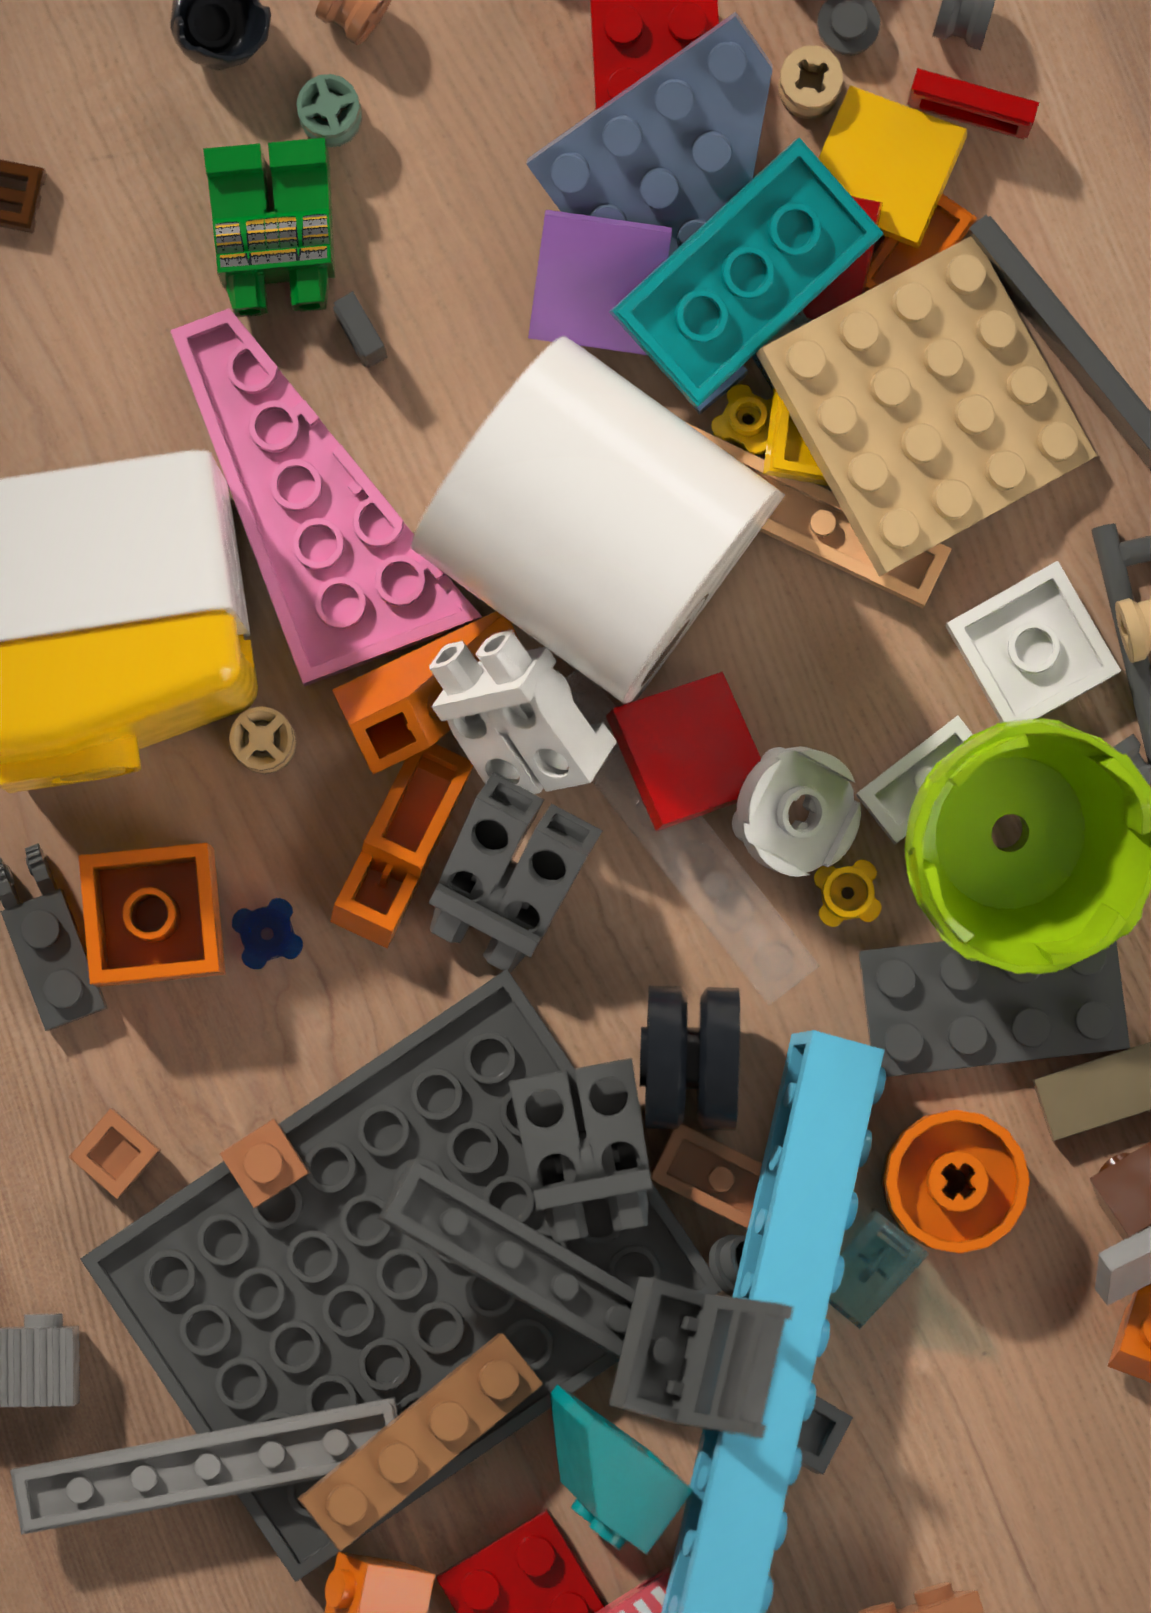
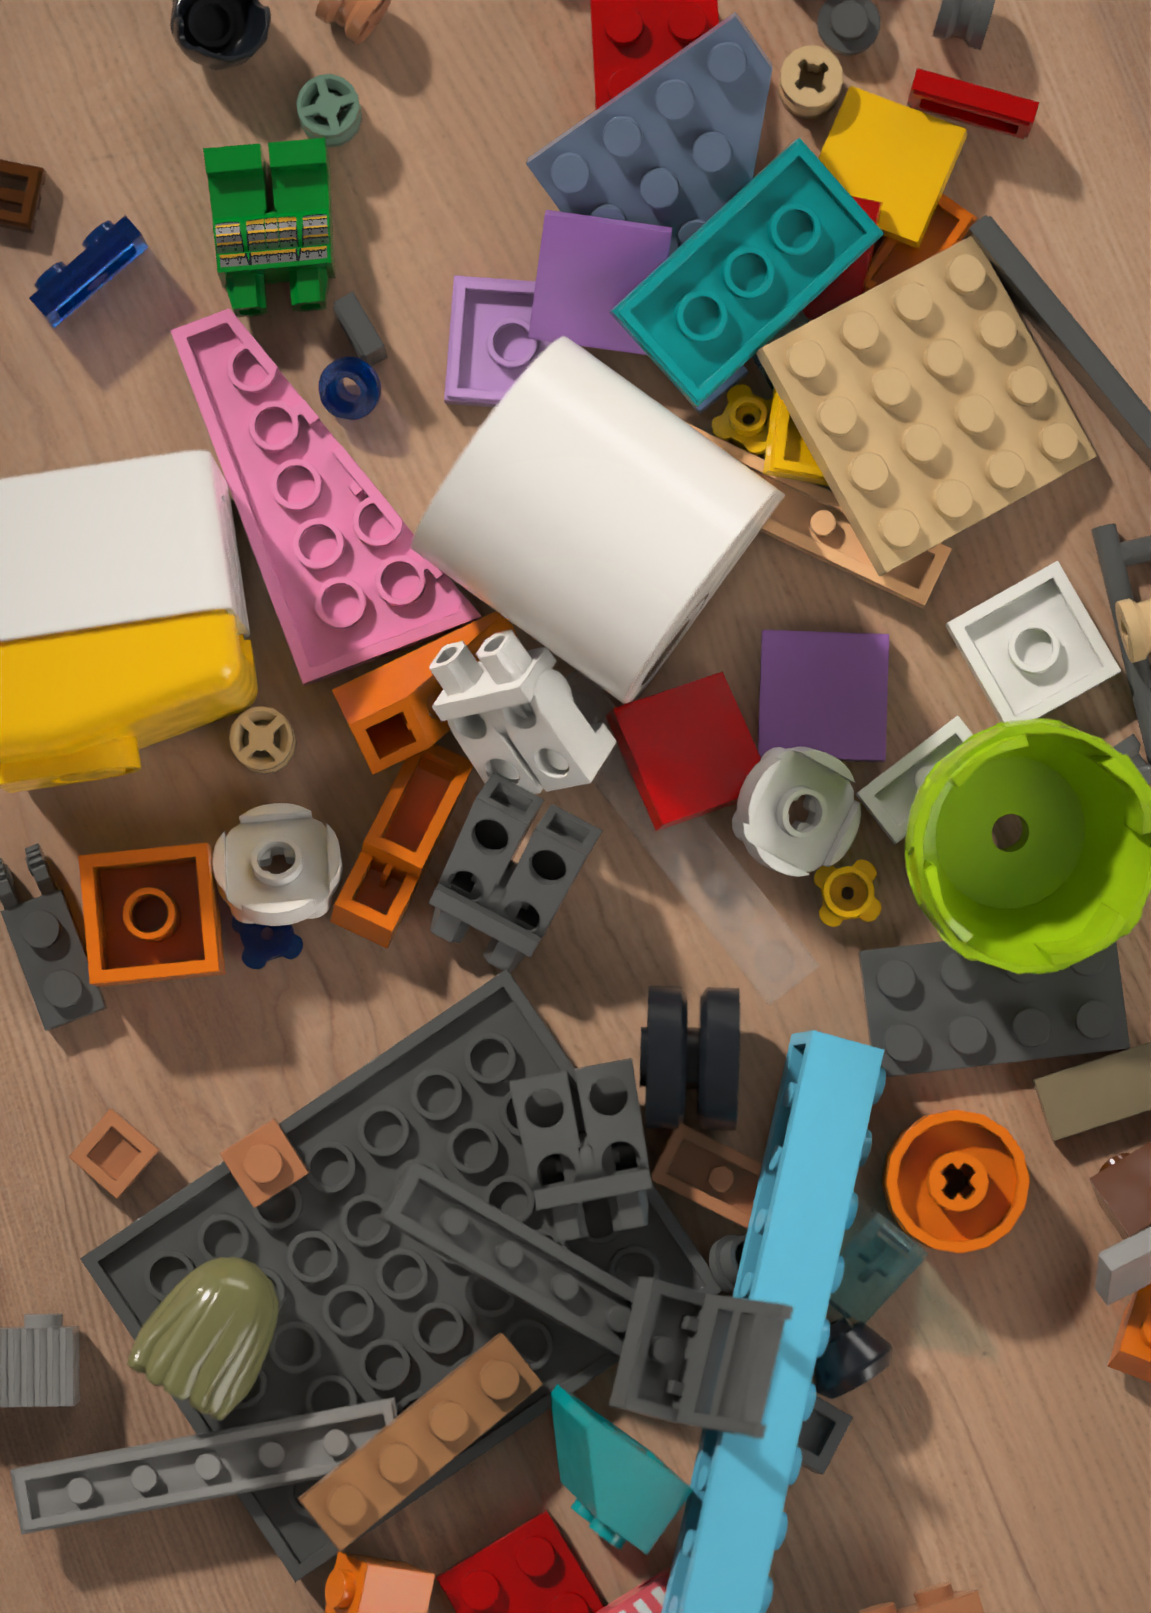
(106, 253): none -> clear blue plate
(210, 1335): none -> olive hair
(283, 897): none -> white plate
(340, 401): none -> clear blue plate
(489, 339): none -> lavender tile
(824, 693): none -> medium lavender tile
(850, 1359): none -> black cone

